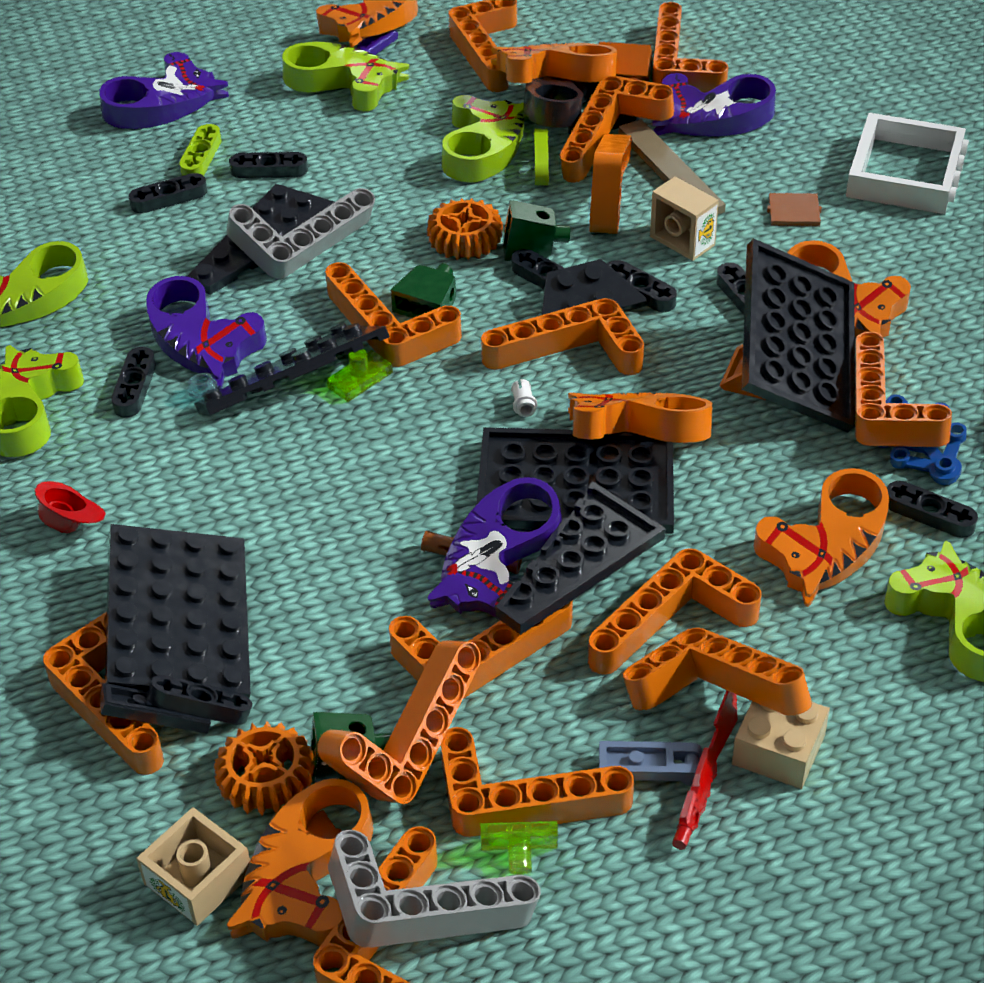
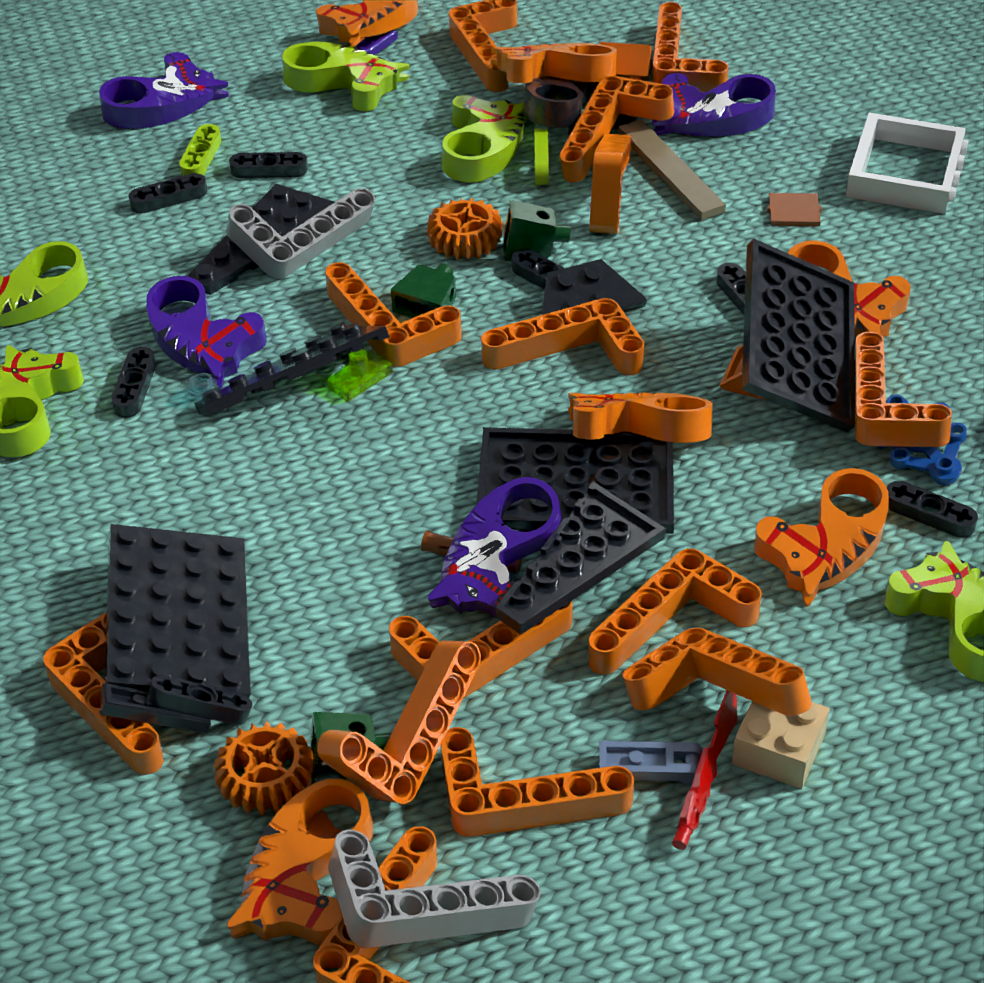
(64, 507): red piece -> none
(194, 865): tan brick -> none
(519, 840): clear neon green tile -> none
(524, 402): white pin -> none
(659, 294): black beam -> none
(684, 218): tan brick -> none

